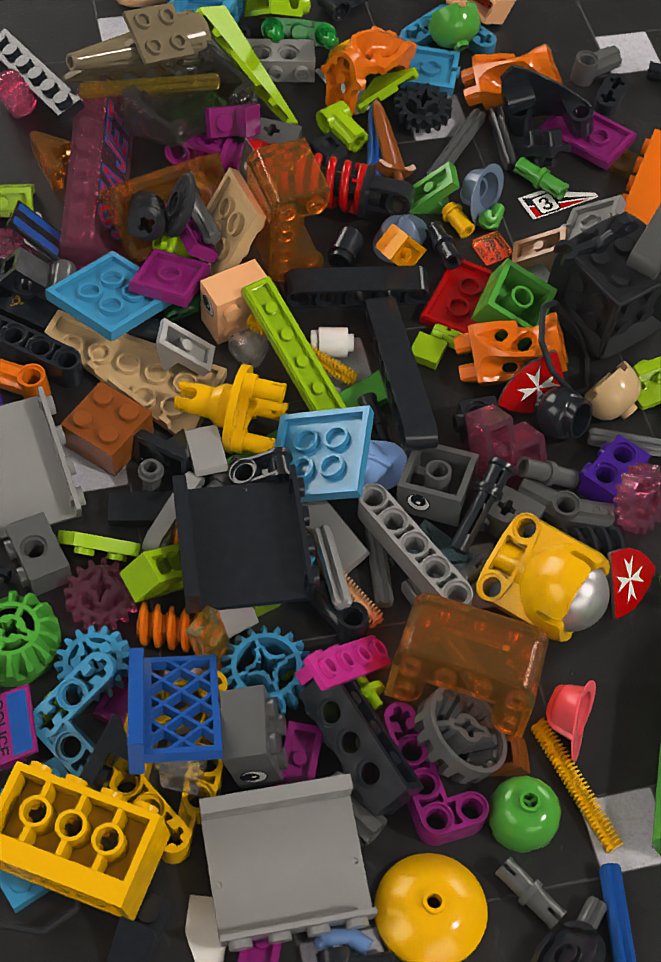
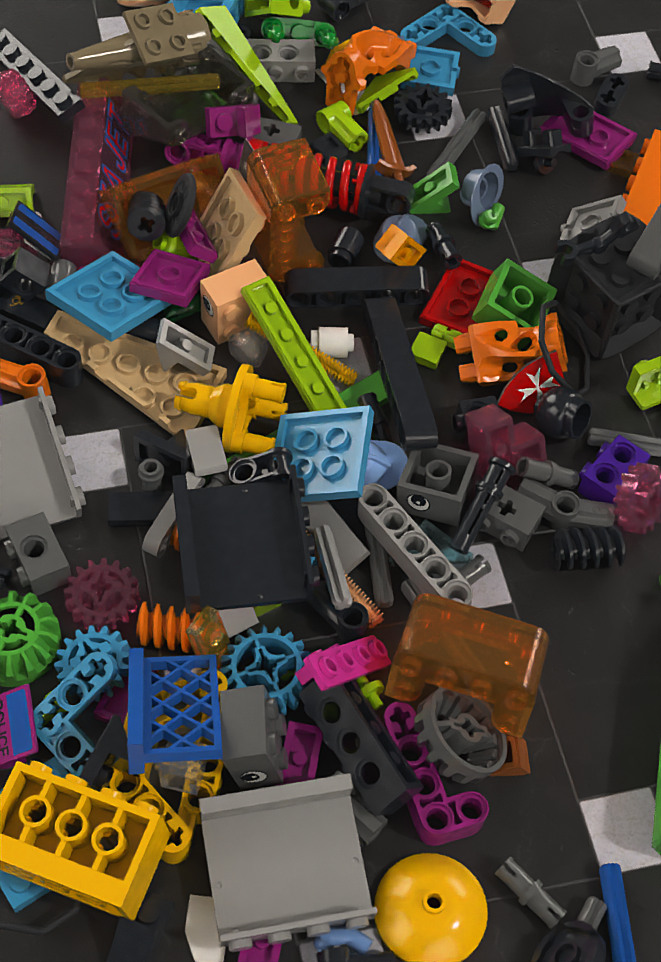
(51, 155): clear orange slope -> none
(88, 543): lime wing -> none
(105, 428): dark orange brick -> none
(154, 573): lime brick -> none
(204, 221): dark grey axle -> none
(454, 25): bright green cylinder -> none
(454, 215): yellow pin -> none
(489, 67): orange hips -> none
(491, 248): clear orange tile -> none
(523, 813): bright green cylinder -> none
(538, 248): medium nougat slope -> none
(541, 178): bright green pin -> none
(543, 203): sticker -> none
(546, 579): yellow piece -> none
(569, 712): coral piece -> none
(576, 786): yellow axle -> none
(615, 394): tan cylinder -> none
(628, 579): red shield -> none

